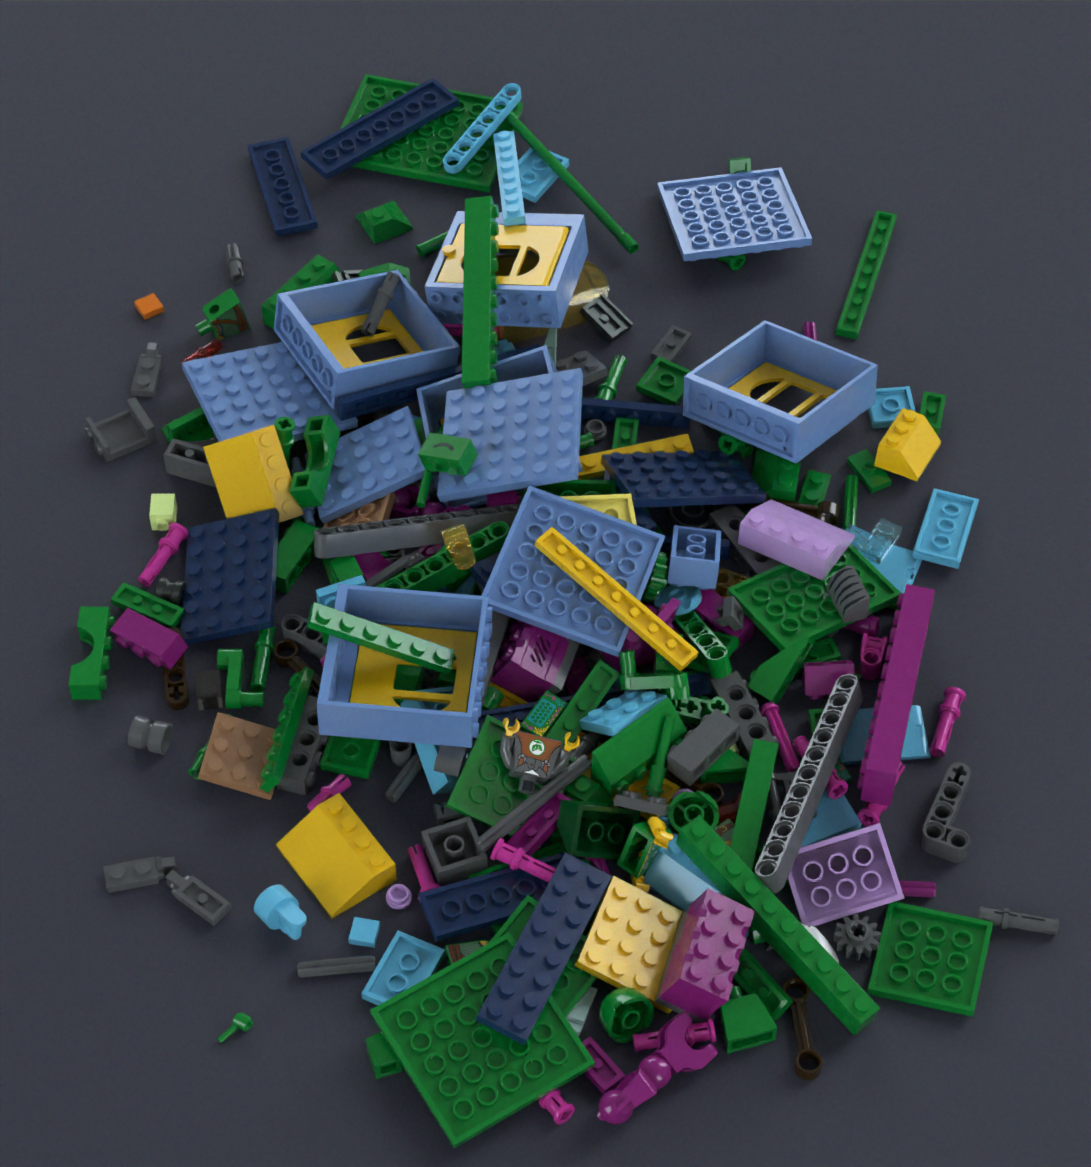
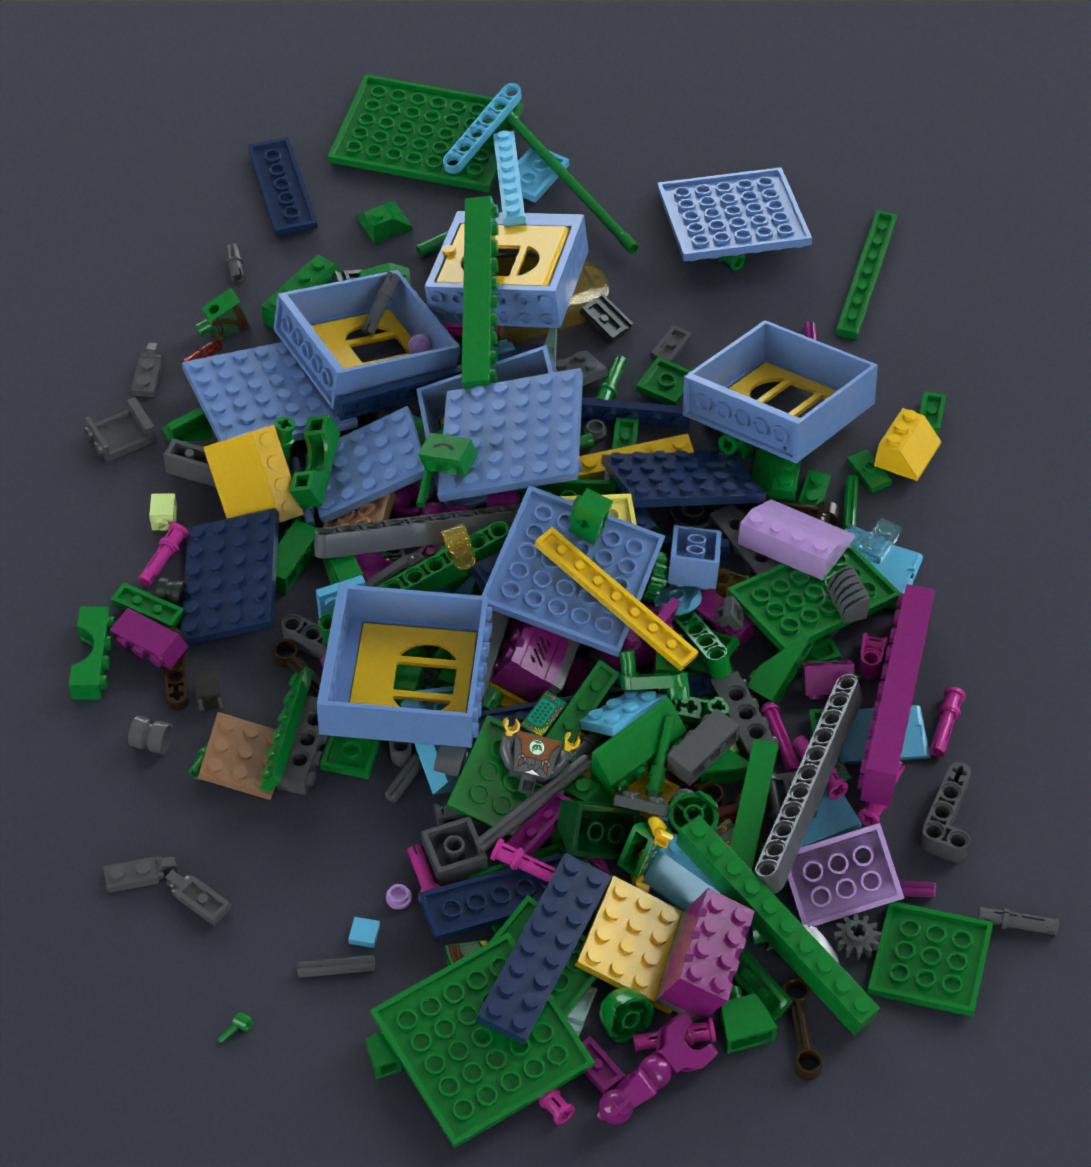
(149, 306): orange tile -> none
(233, 661): green beam -> none
(261, 663): green pin -> none
(280, 911): medium azure piece -> none
(329, 791): dark pink axle -> none
(337, 856): yellow slope -> none
(379, 128): dark blue plate -> none
(380, 638): plate -> none
(401, 967): medium azure plate -> none
(418, 344): none -> lavender plate
(589, 515): none -> green brick
(739, 165): green tile -> none
(870, 626): magenta cone -> none
(888, 405): medium azure tile -> none
(945, 528): medium azure tile -> none

